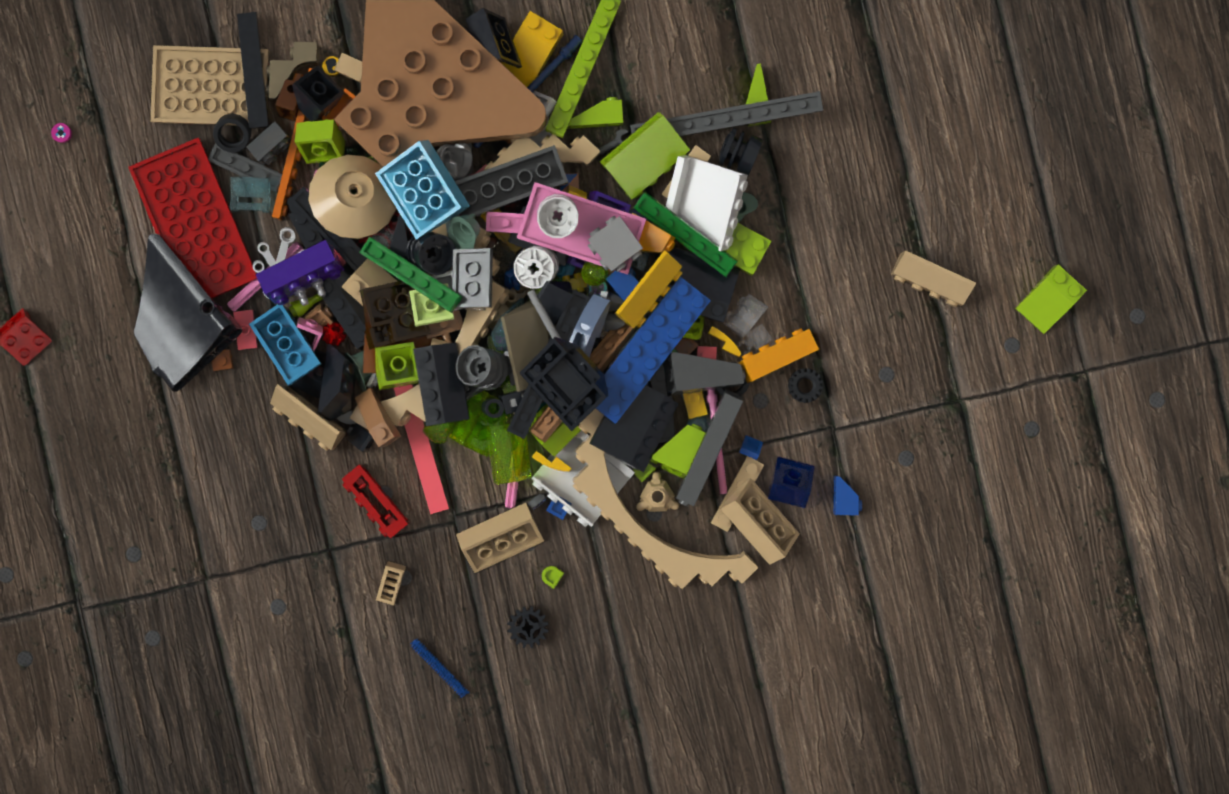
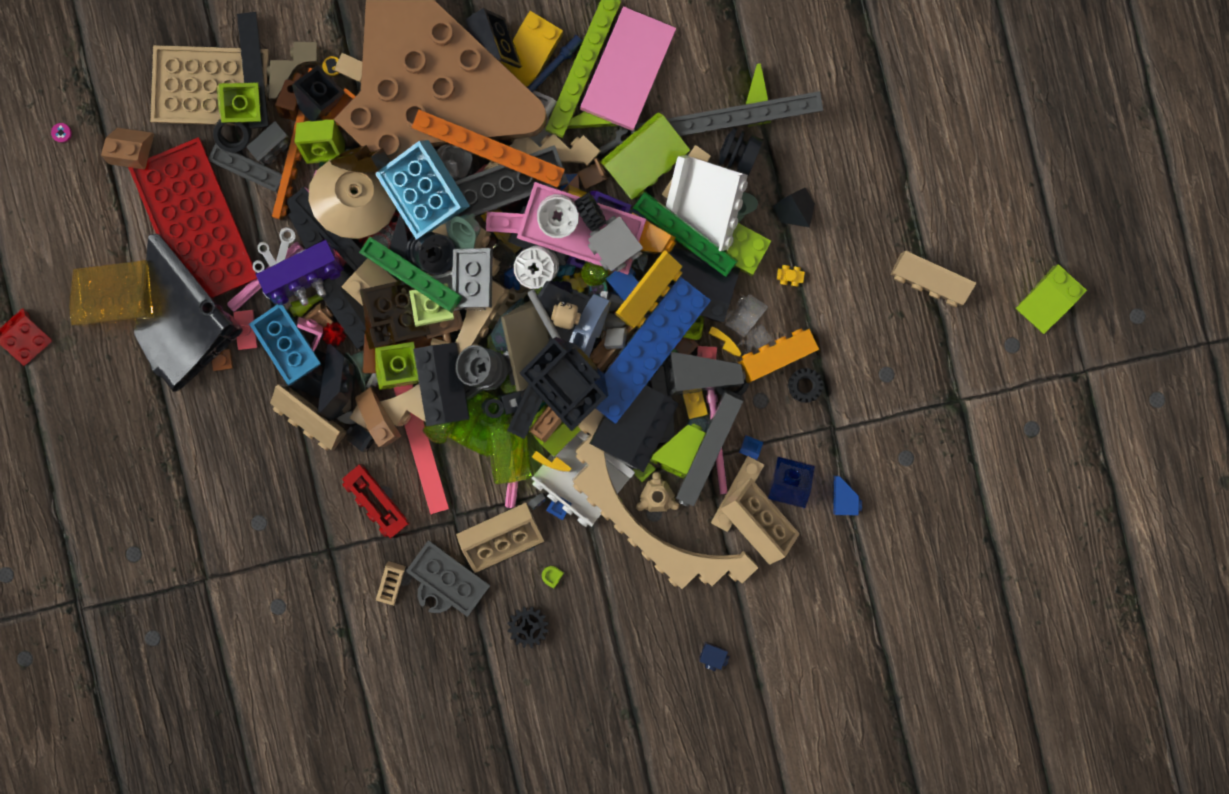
(110, 294): none -> clear yellow slope
(127, 148): none -> medium nougat slope
(238, 102): none -> lime slope
(250, 188): clear light blue plate -> none
(361, 160): none -> dark brown slope
(439, 668): blue piece -> none
(446, 581): none -> dark grey plate
(488, 148): none -> orange plate
(565, 315): none -> tan head
(590, 212): none -> black tyre
(593, 174): none -> medium nougat bracket
(615, 338): none -> light grey tile
(628, 68): none -> bright pink tile
(713, 656): none -> dark blue brick
(794, 276): none -> yellow piece
(796, 208): none -> black slope

